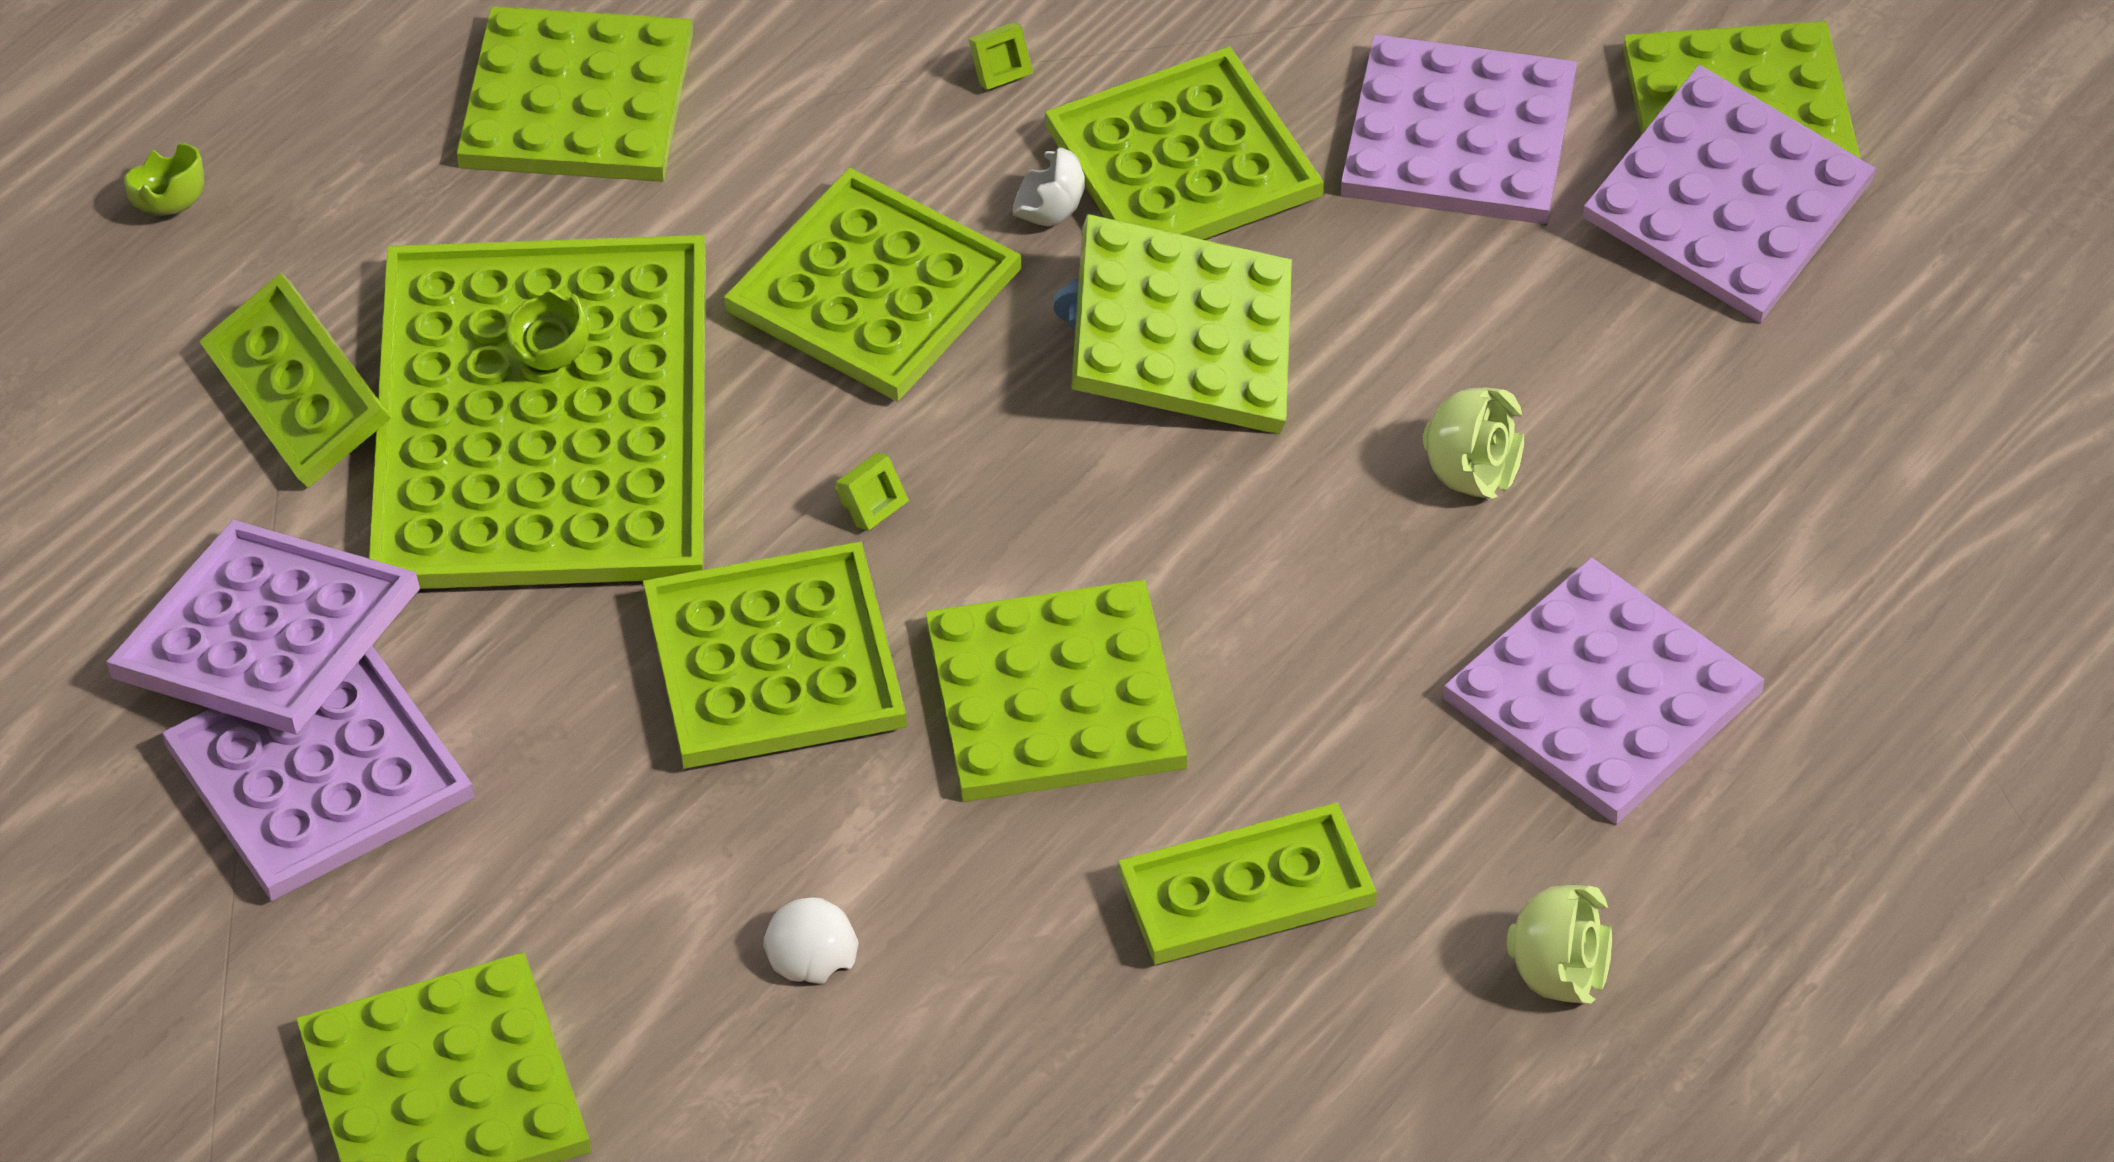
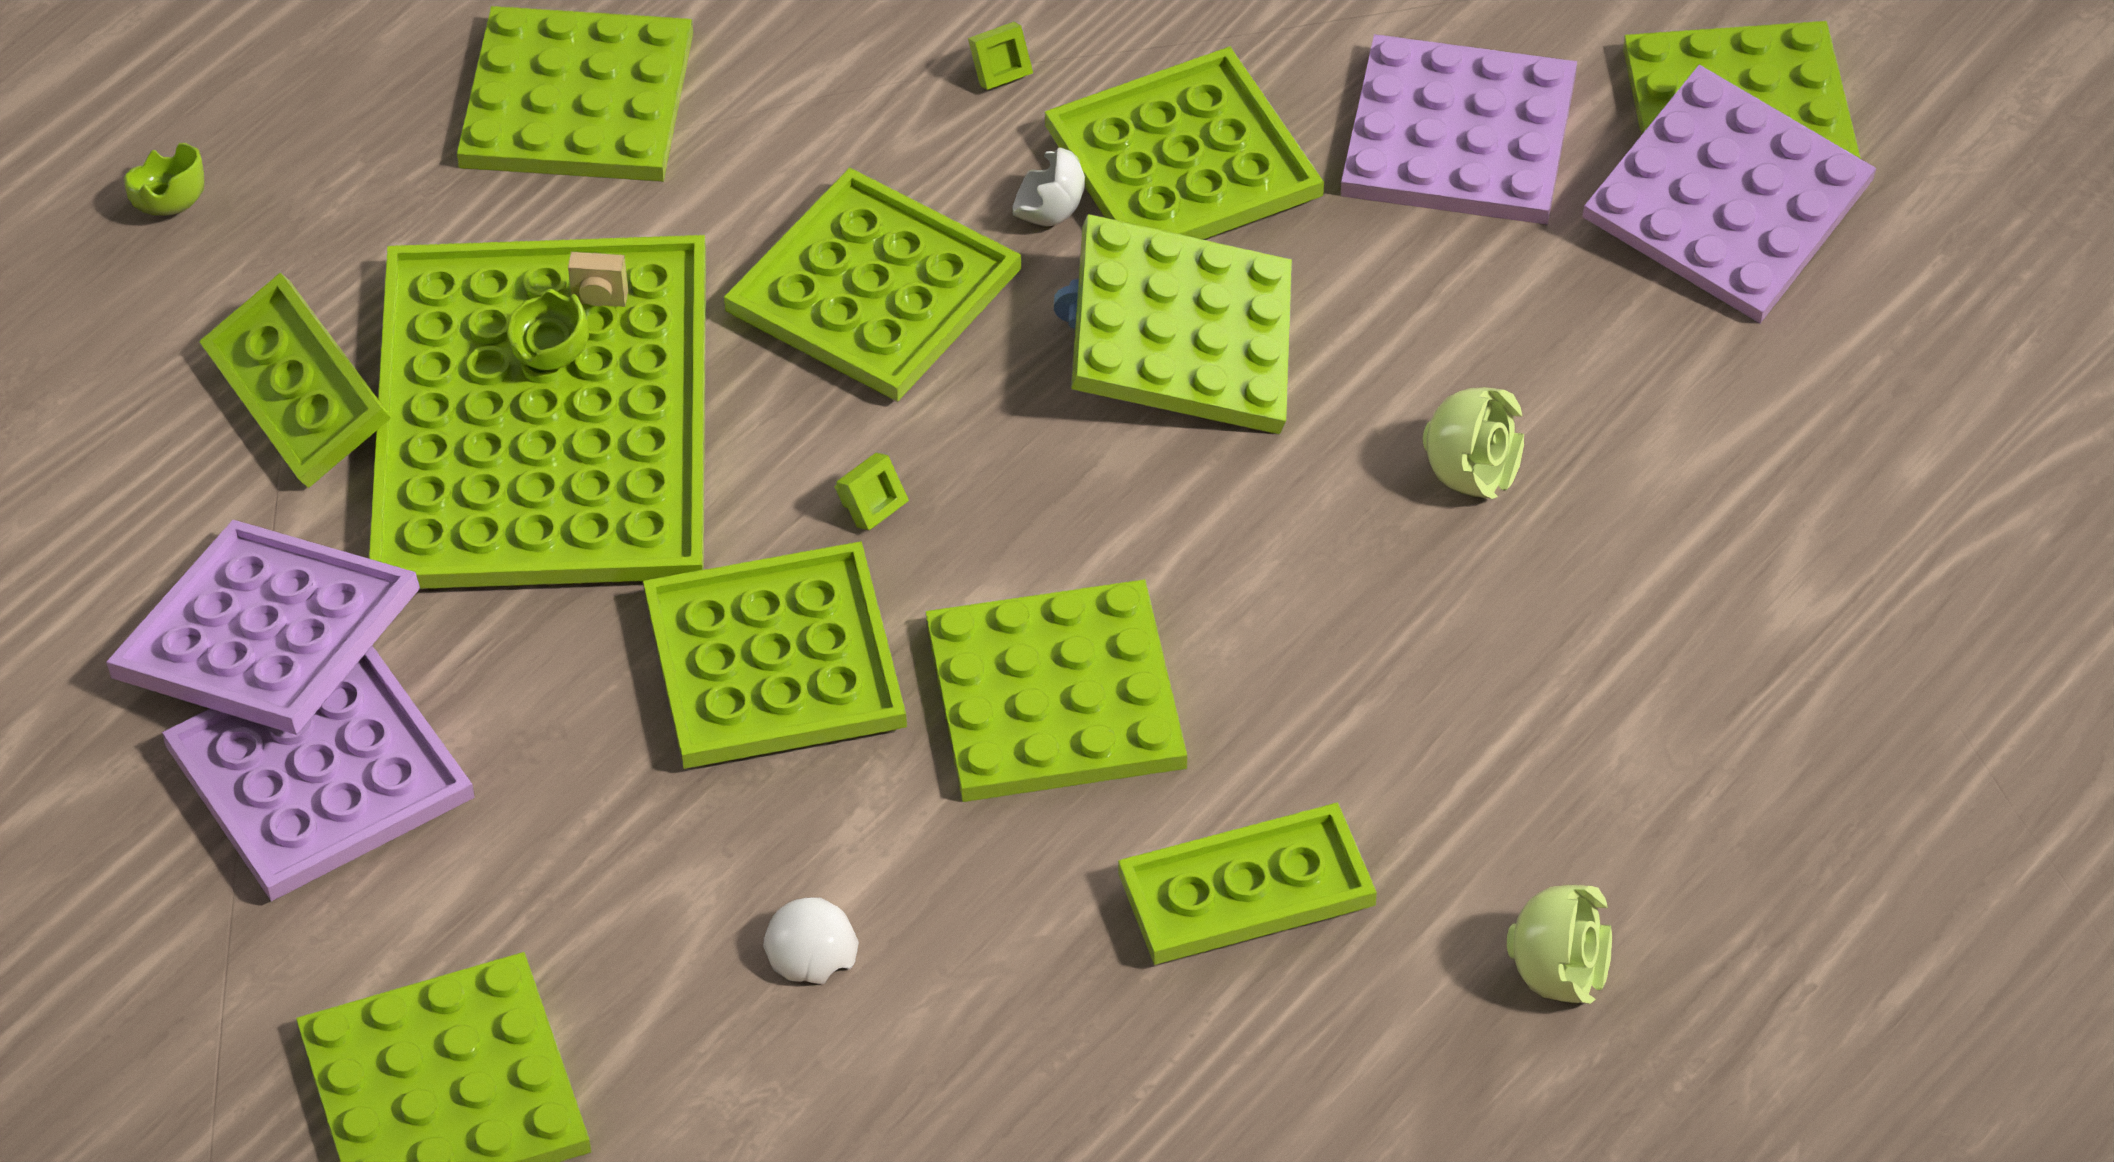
(598, 278): none -> tan plate
(1603, 690): lavender plate -> none

